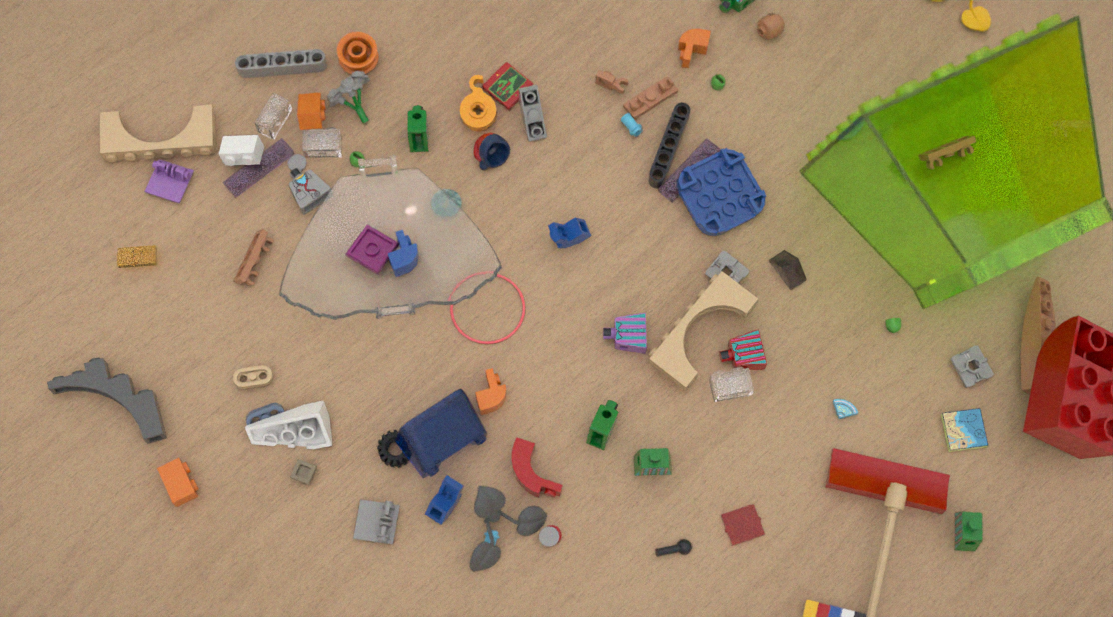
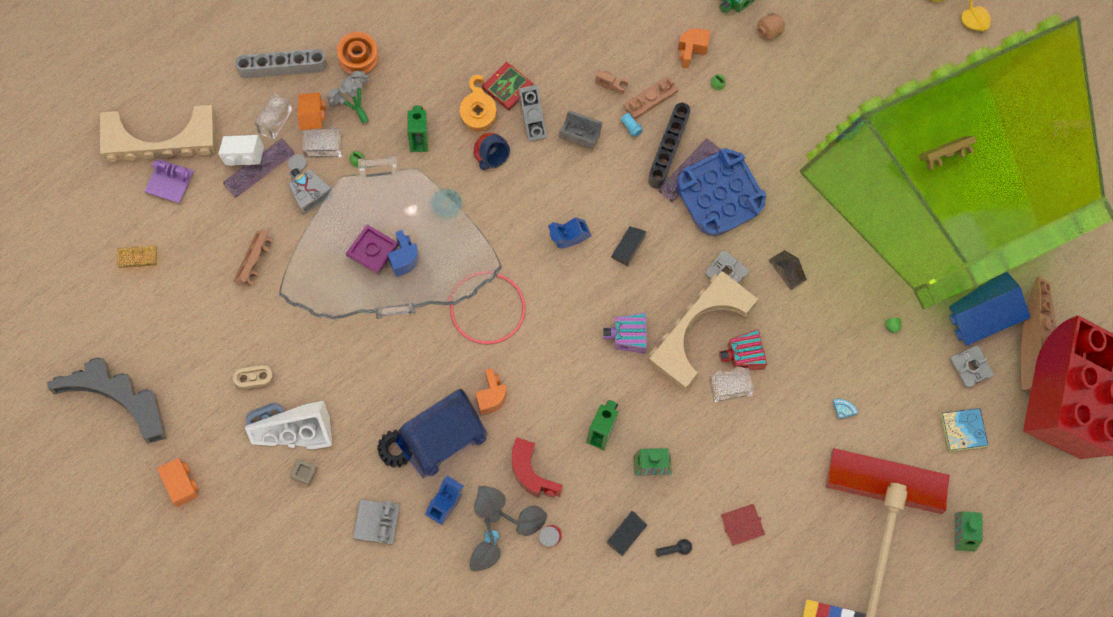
(581, 129): none -> flat silver bracket
(626, 533): none -> black slope
(629, 245): none -> black slope
(988, 309): none -> blue slope

